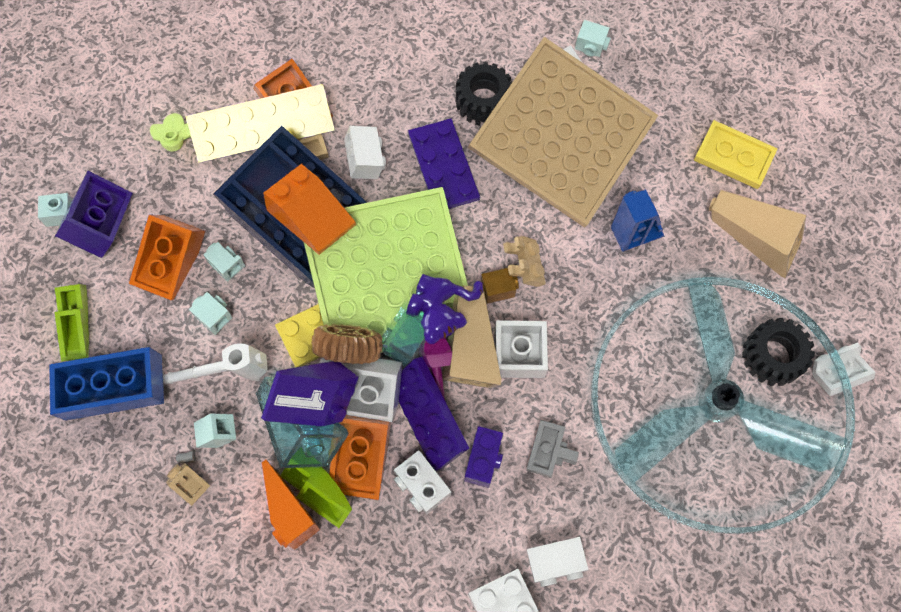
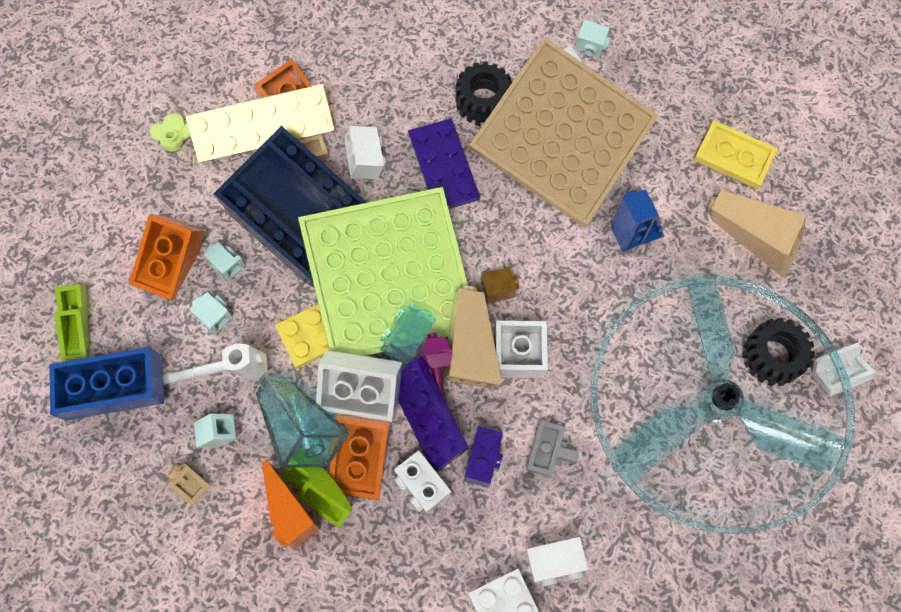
(53, 208): light aqua brick -> none
(94, 215): dark purple slope -> none
(186, 457): light grey piece -> none
(308, 209): orange slope -> none
(310, 394): dark purple slope -> none
(347, 344): medium nougat gear -> none
(438, 318): dark purple animal -> none
(529, 261): tan plate -> none

